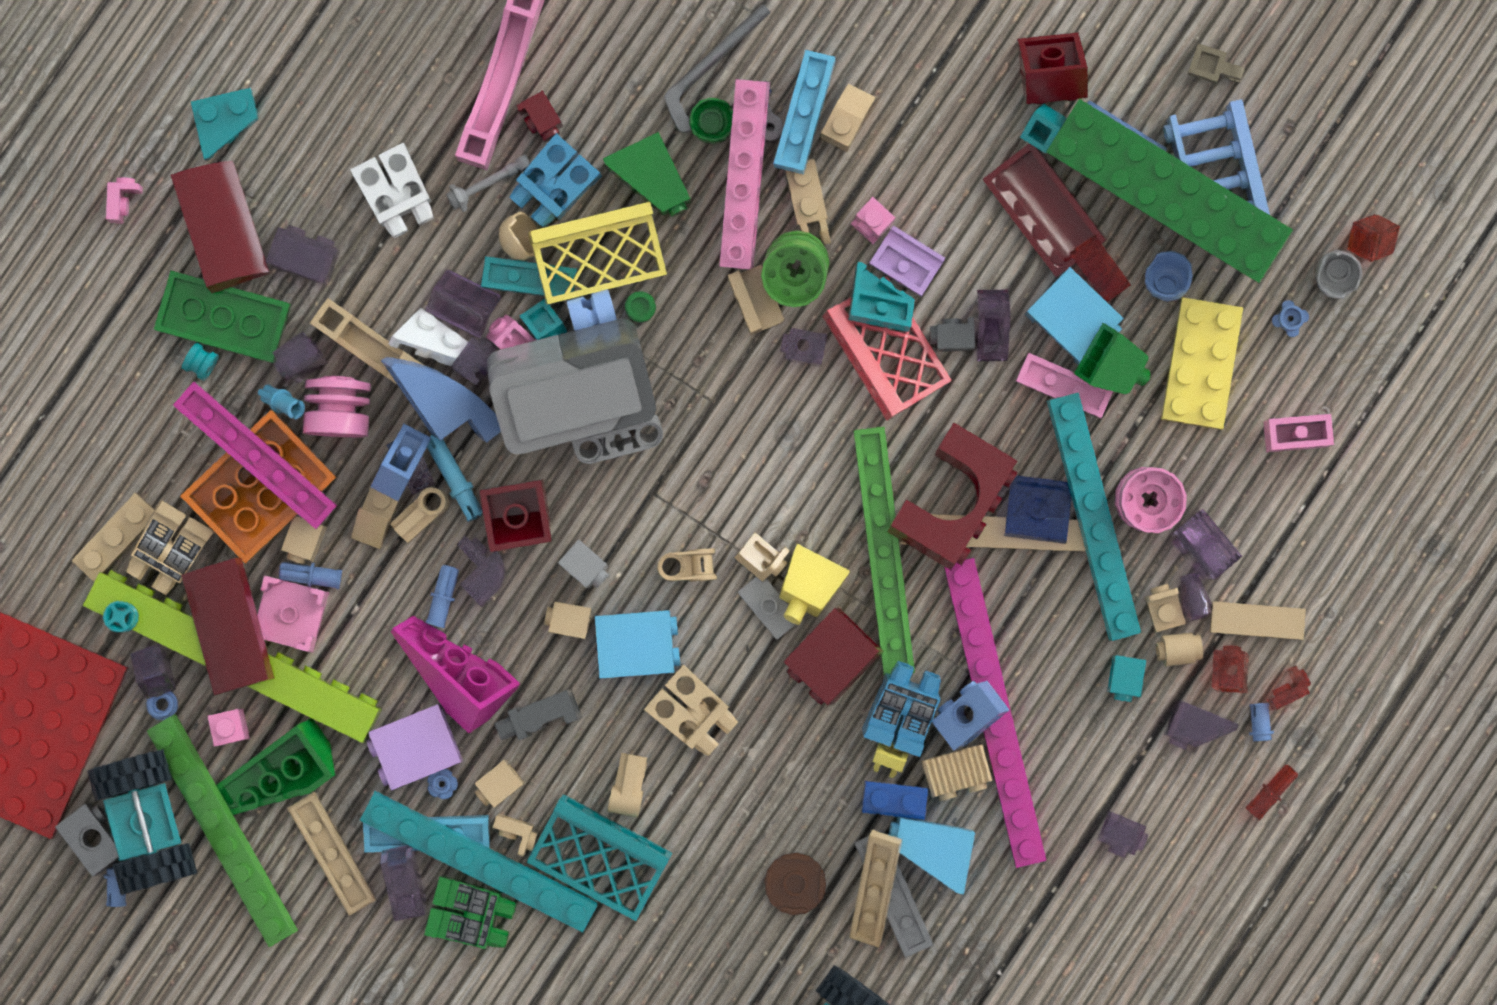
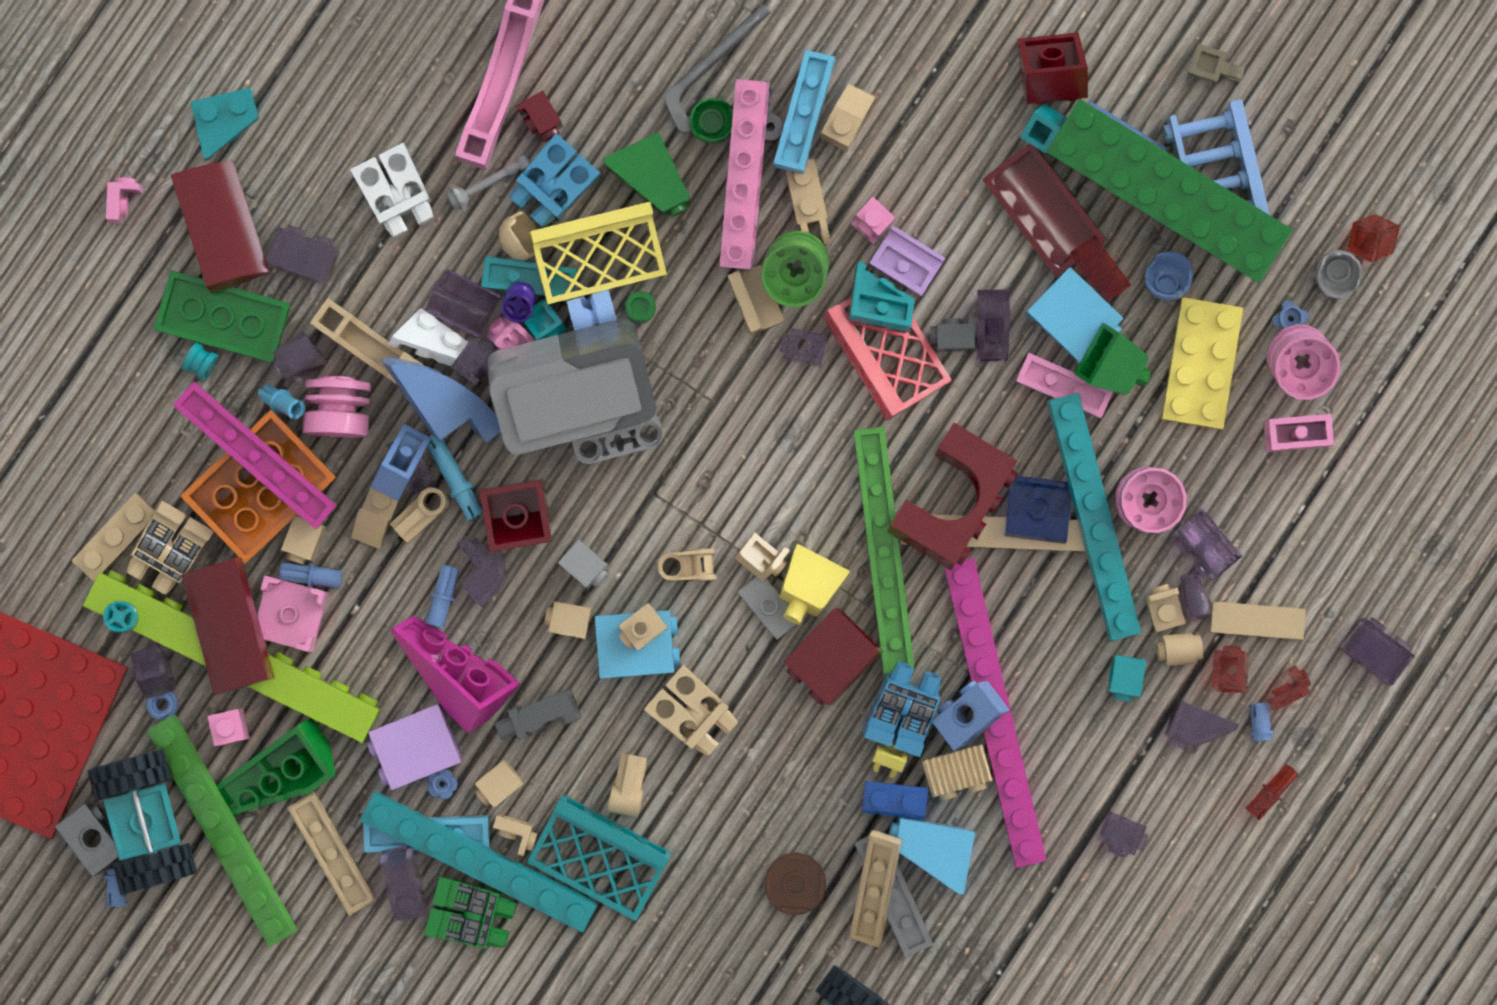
(516, 308): none -> dark purple wheel
(641, 628): none -> tan brick
(1306, 378): none -> bright pink wheel
(1377, 651): none -> clear purple brick

